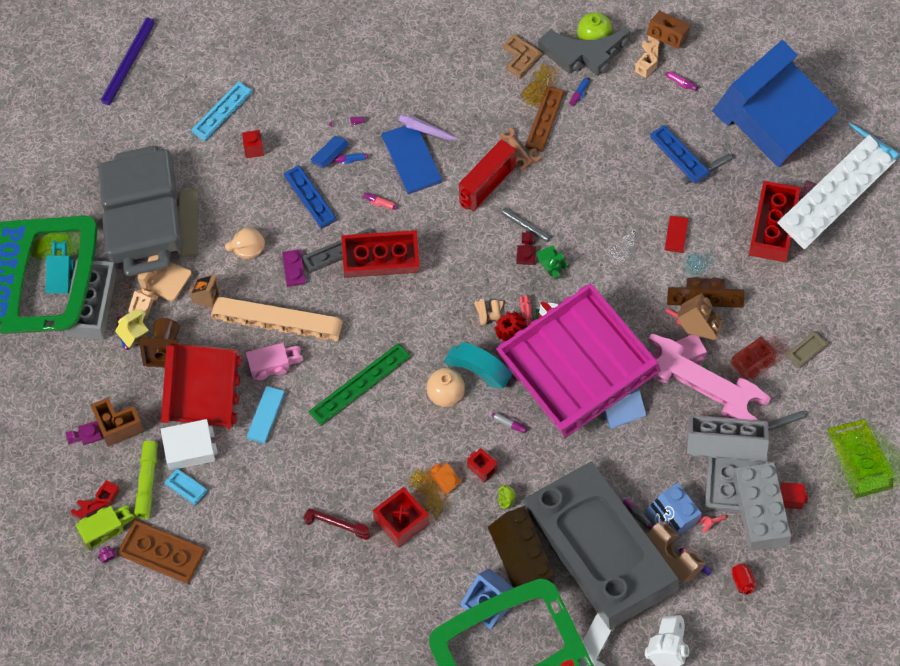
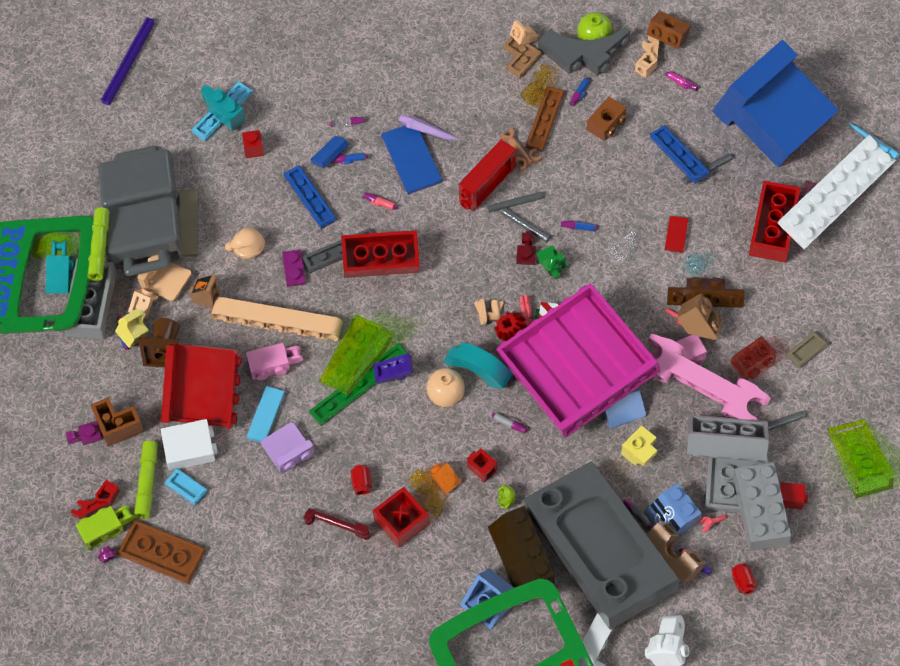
(98, 244): none -> lime piece
(223, 107): none -> teal brick
(287, 447): none -> lavender bracket
(356, 354): none -> clear neon green slope
(361, 479): none -> red brick
(393, 368): none -> dark purple tile
(514, 202): none -> dark grey bar
(523, 34): none -> light nougat bracket
(579, 225): none -> piece
(610, 110): none -> dark orange brick
(639, 447): none -> light yellow brick

